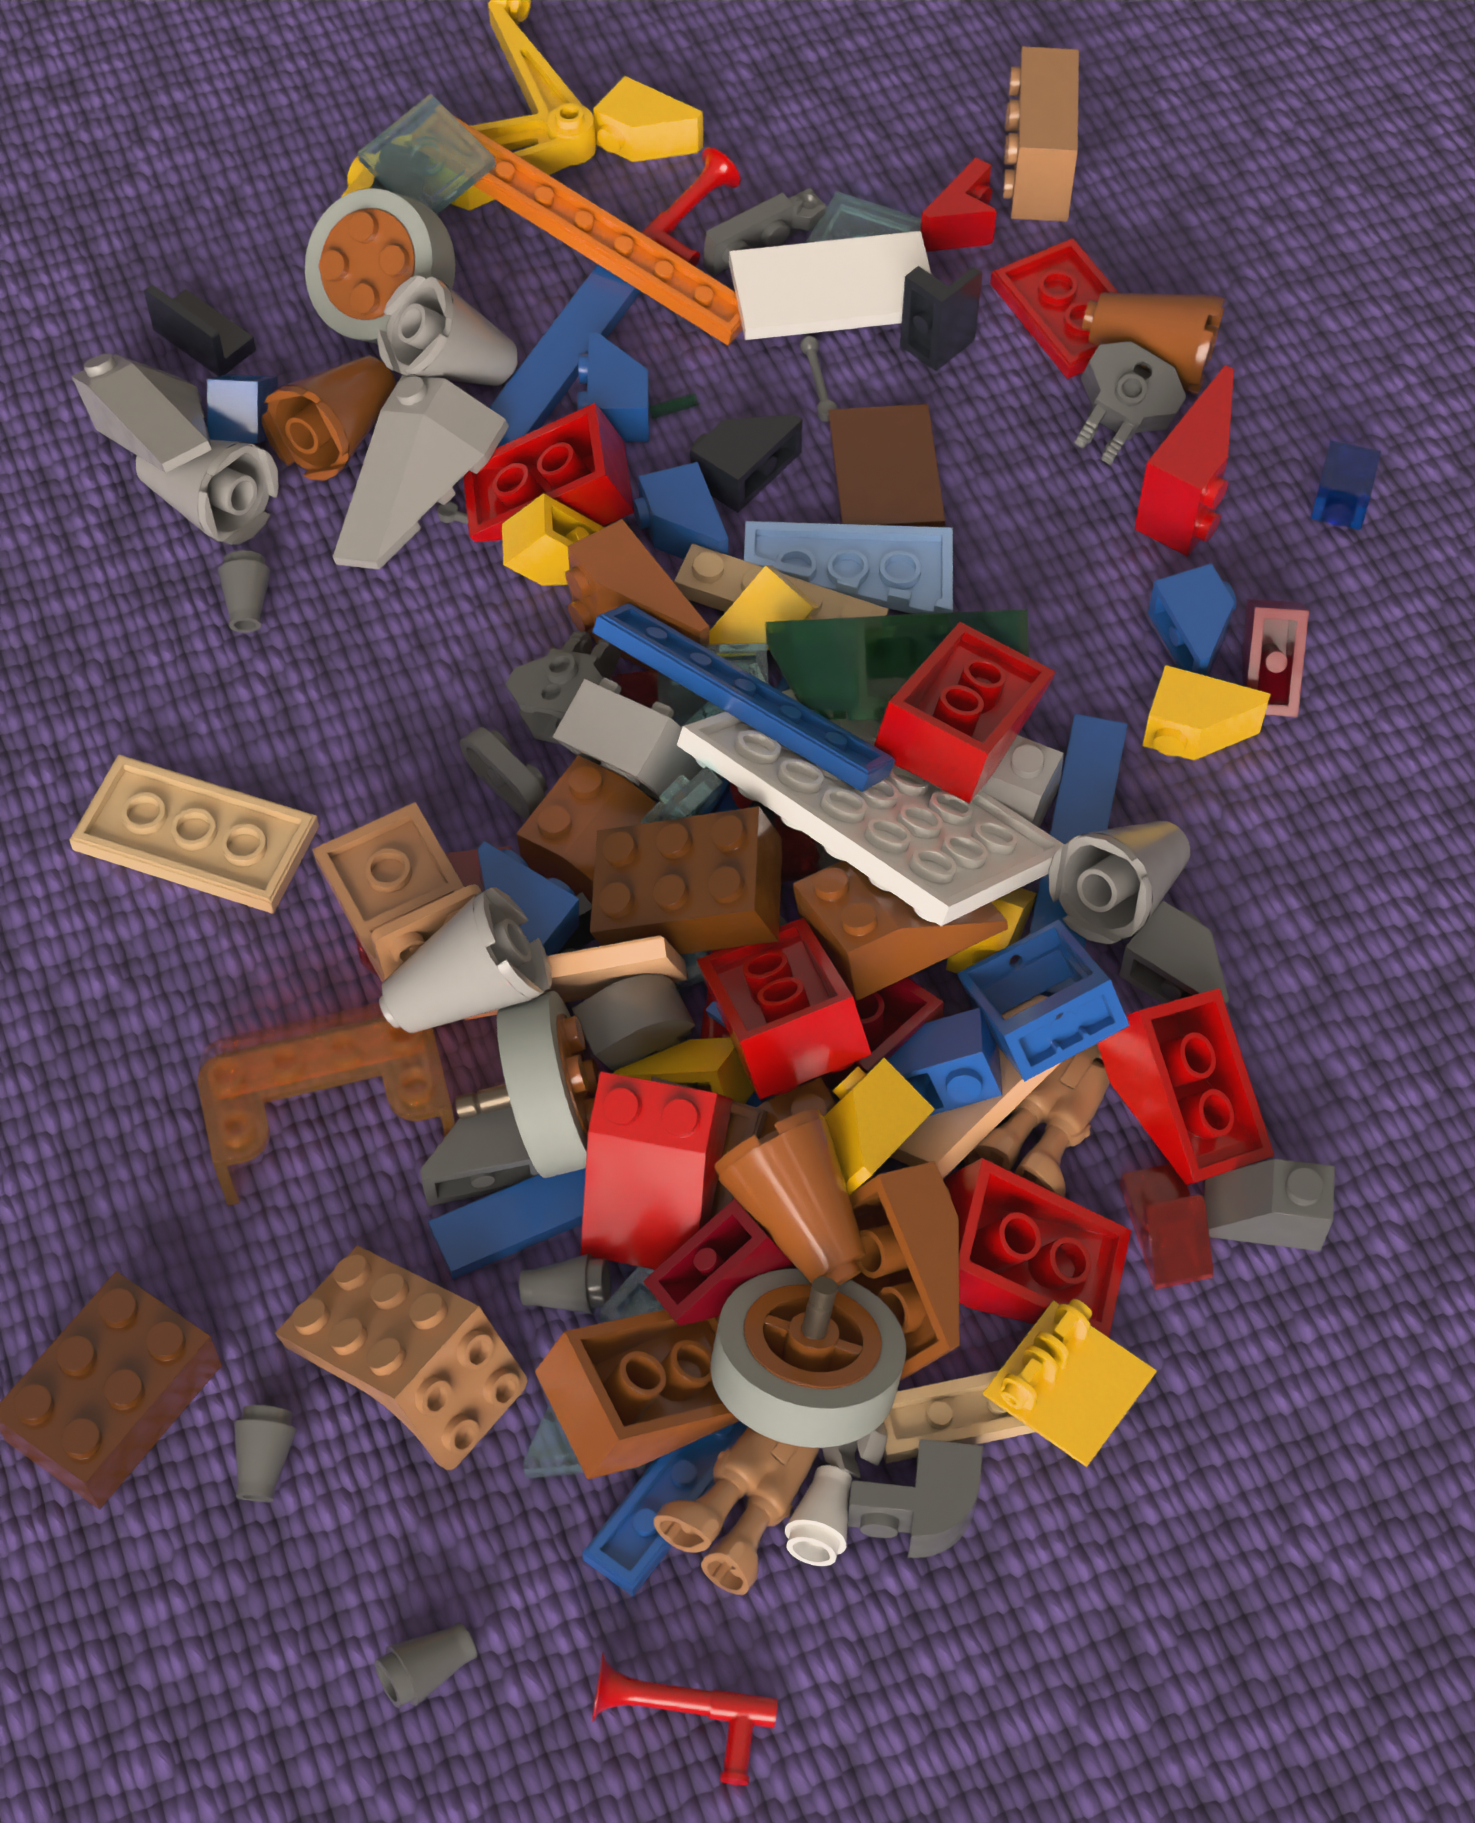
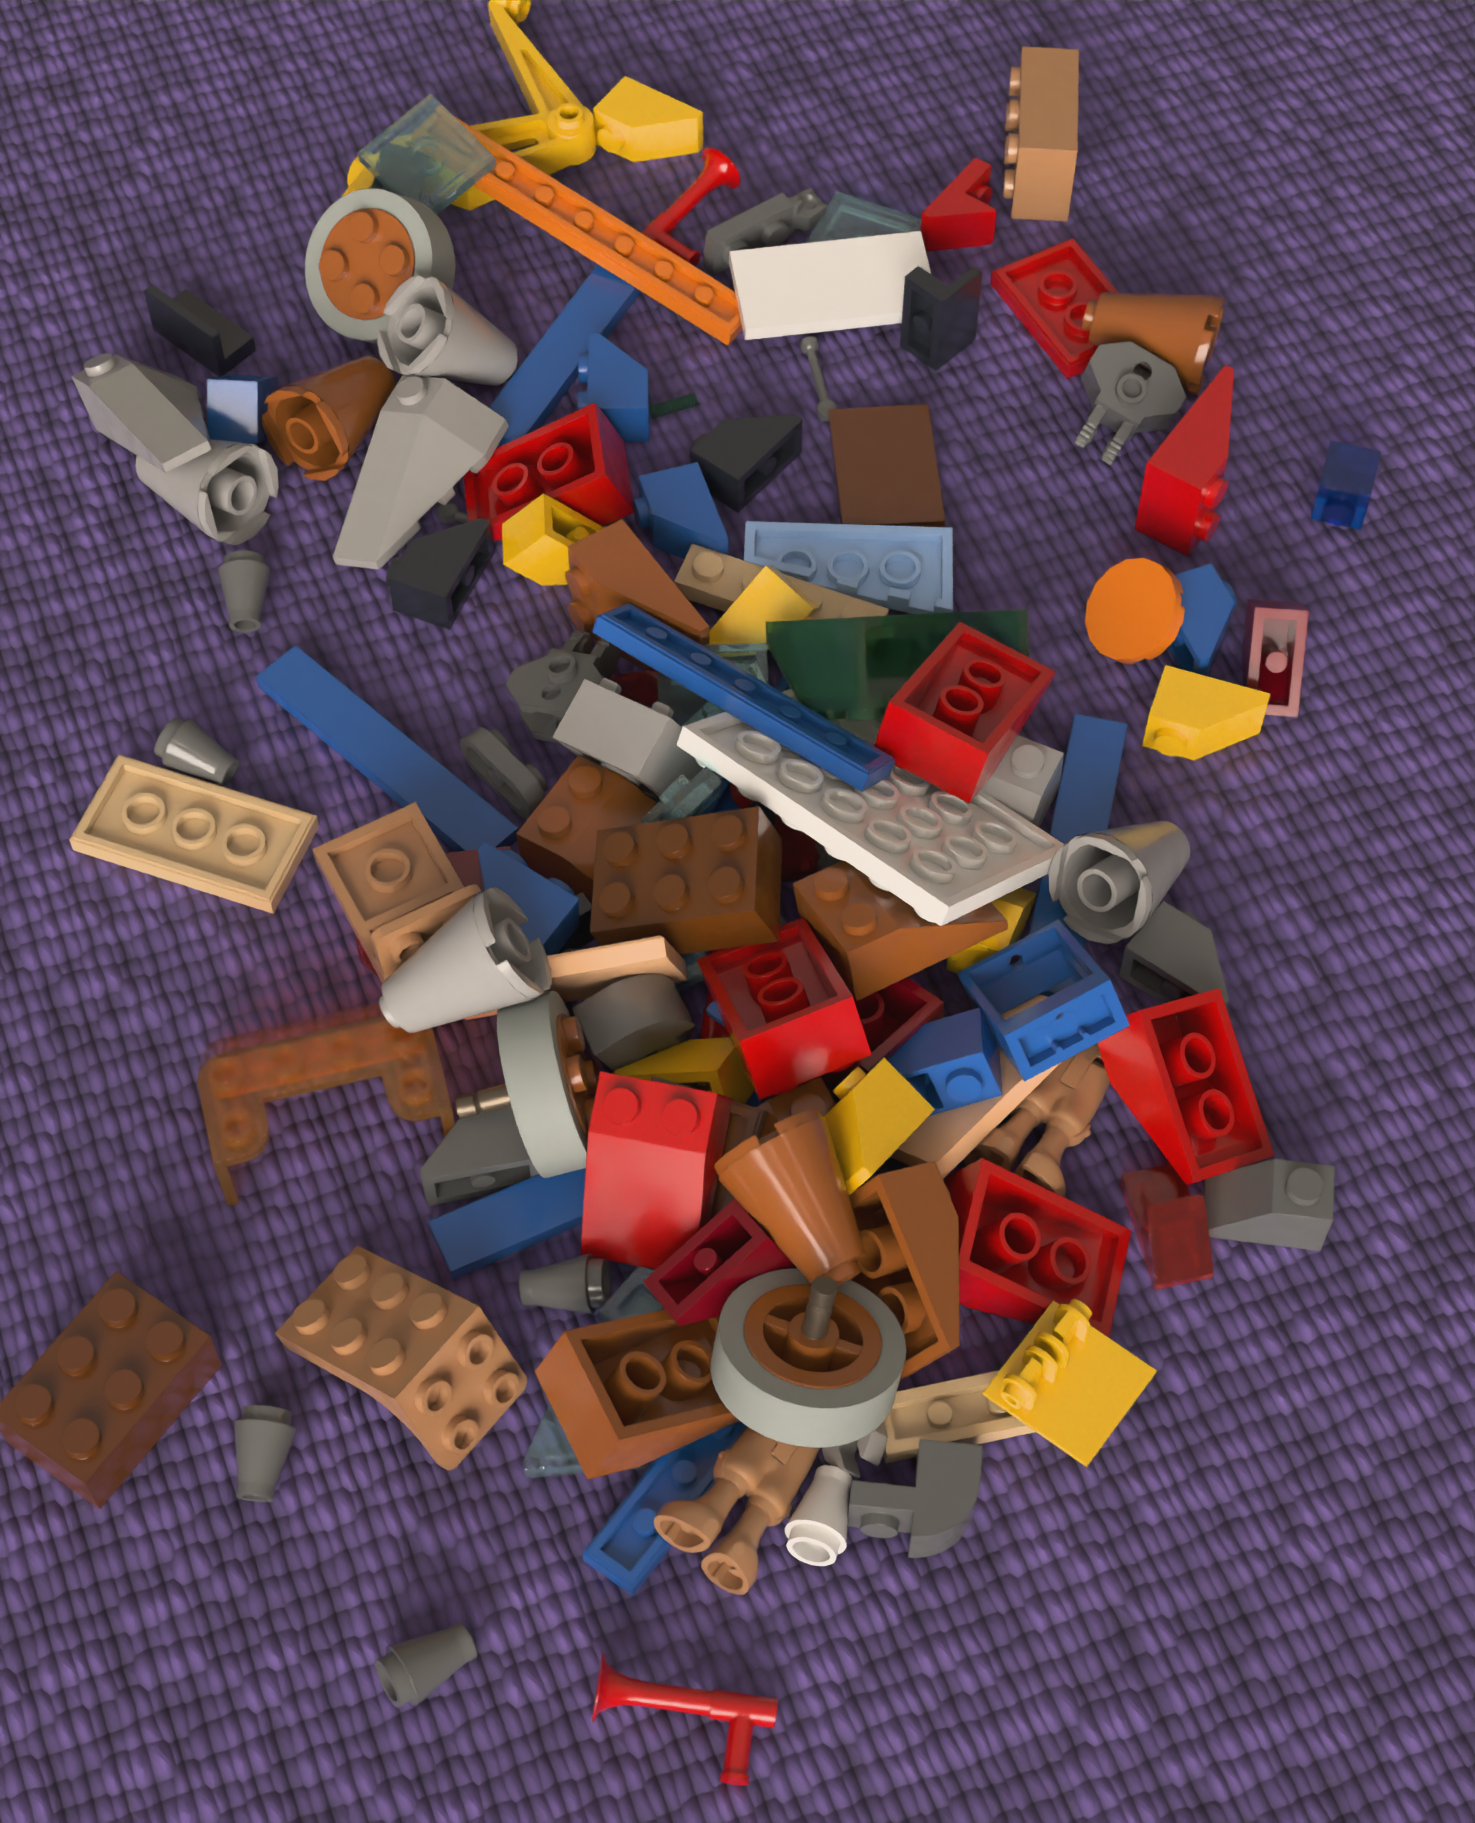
(194, 752): none -> dark grey cone
(384, 753): none -> blue tile
(440, 572): none -> black slope
(1134, 611): none -> orange tile

